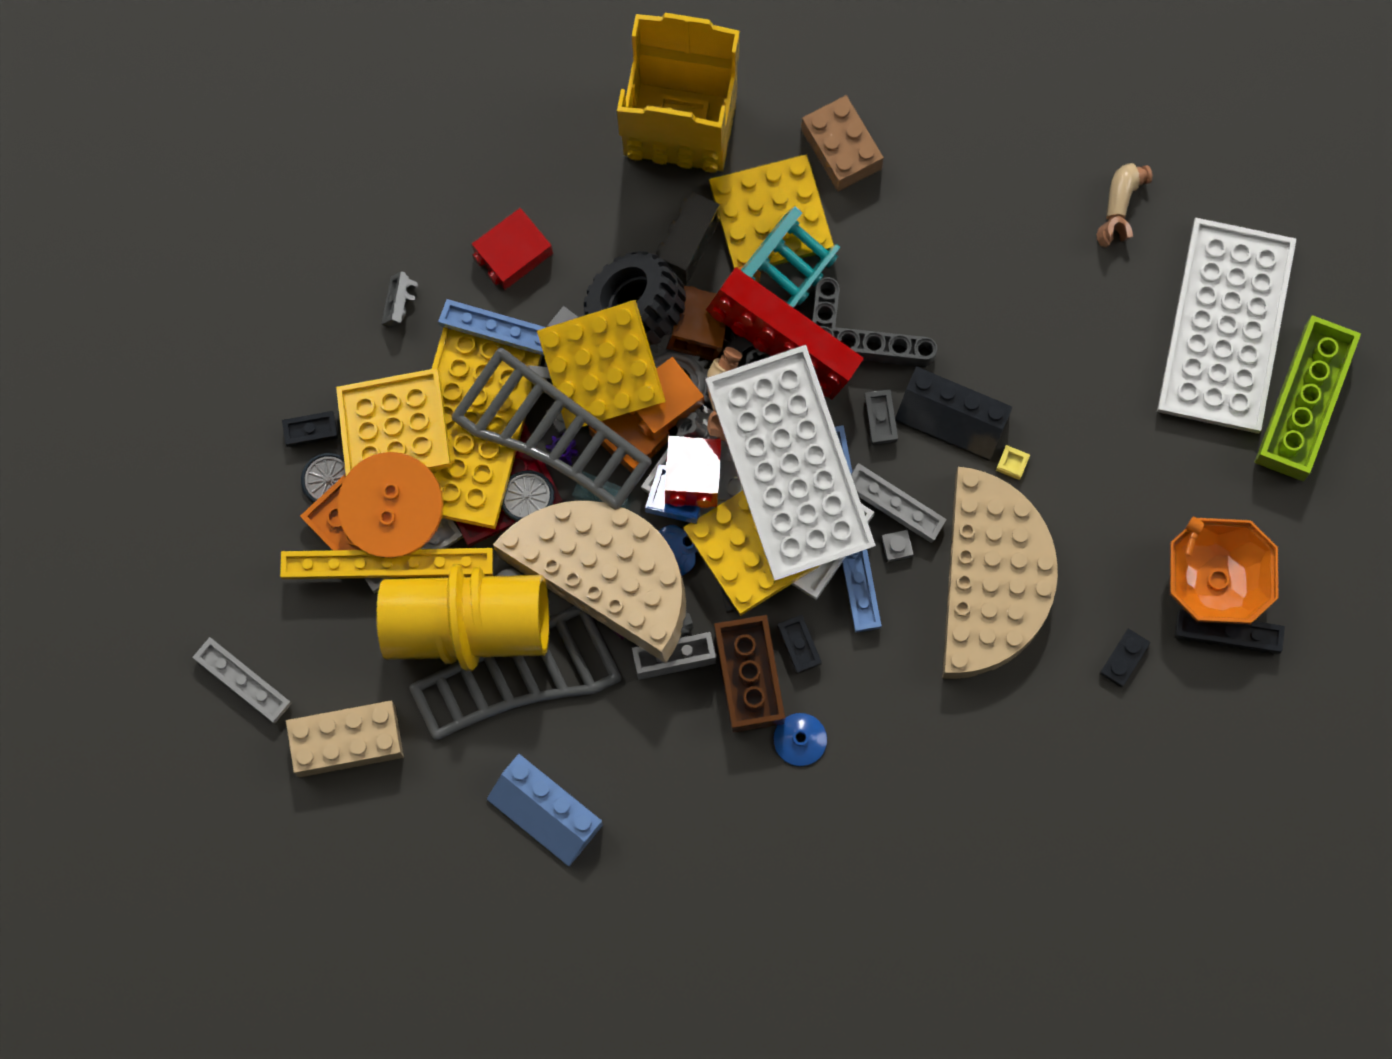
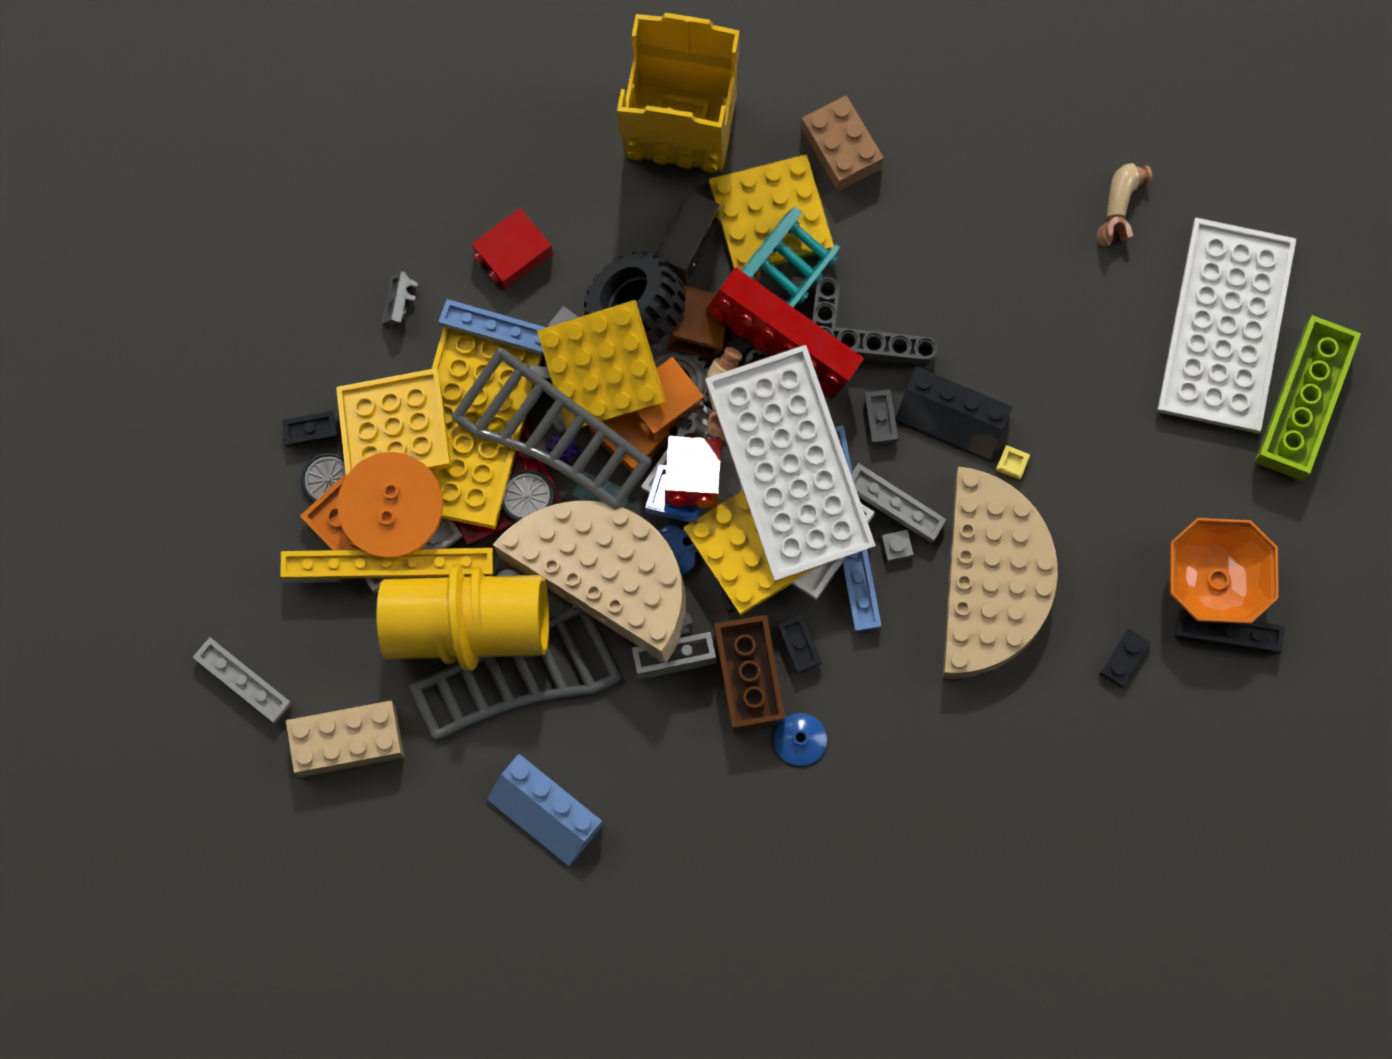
(1194, 526): orange hand -> none

